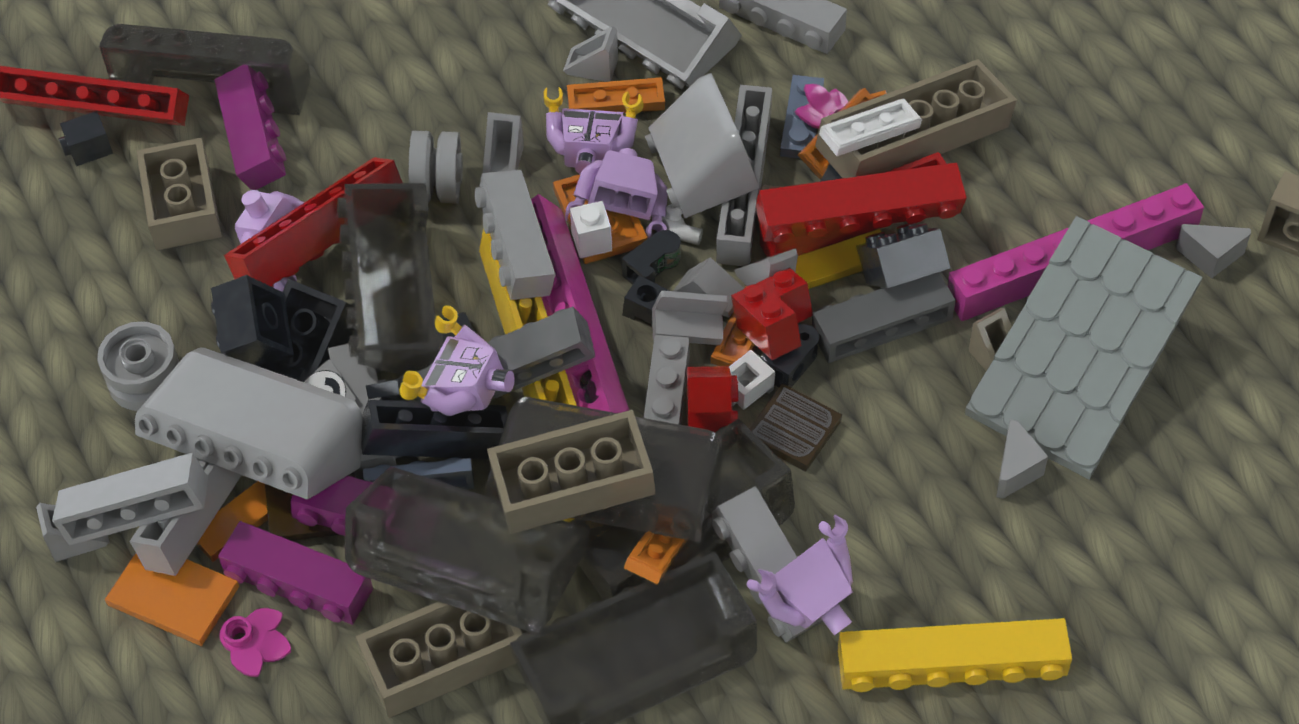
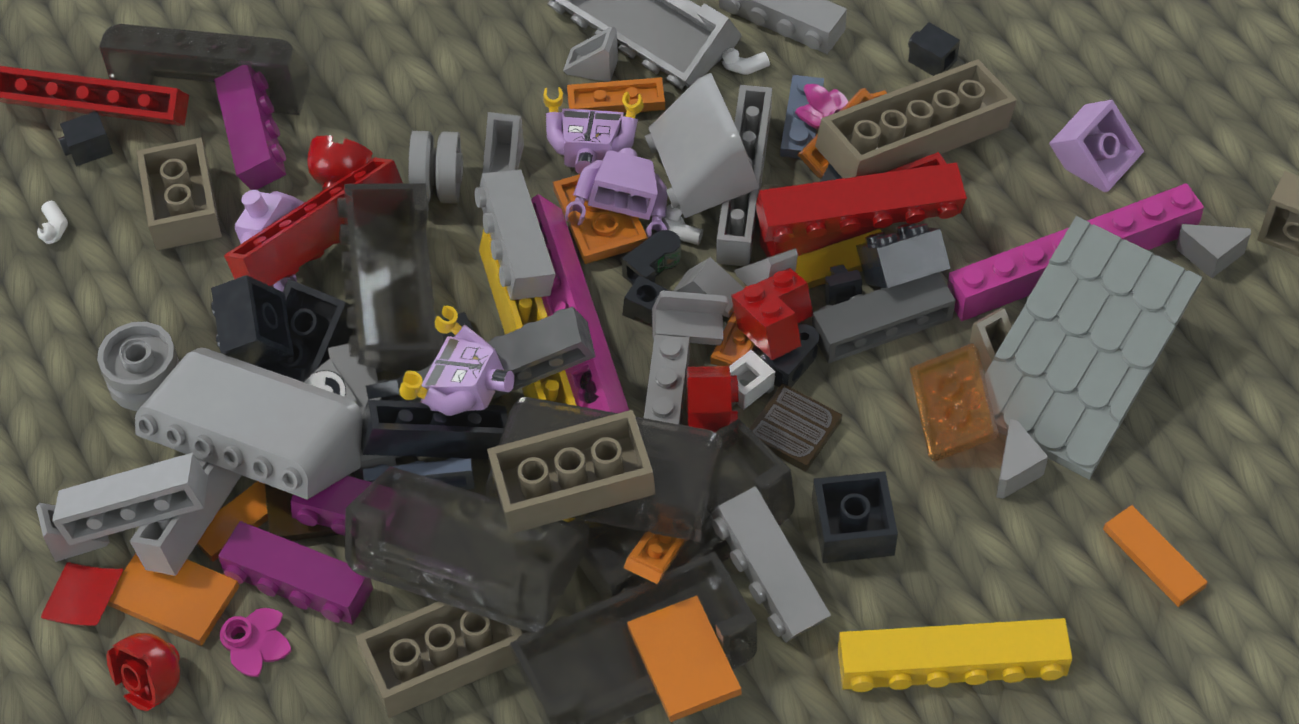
(56, 223): none -> white arm
(81, 594): none -> red sticker
(146, 668): none -> red cylinder
(333, 161): none -> red cylinder
(591, 229): white brick -> none
(684, 658): none -> orange tile
(744, 65): none -> white arm
(811, 583): lavender torso -> none
(842, 285): none -> black tile
(854, 517): none -> black brick
(870, 127): white tile -> none
(933, 49): none -> black brick
(953, 402): none -> clear orange plate
(1097, 145): none -> lavender slope
(1155, 556): none -> orange tile

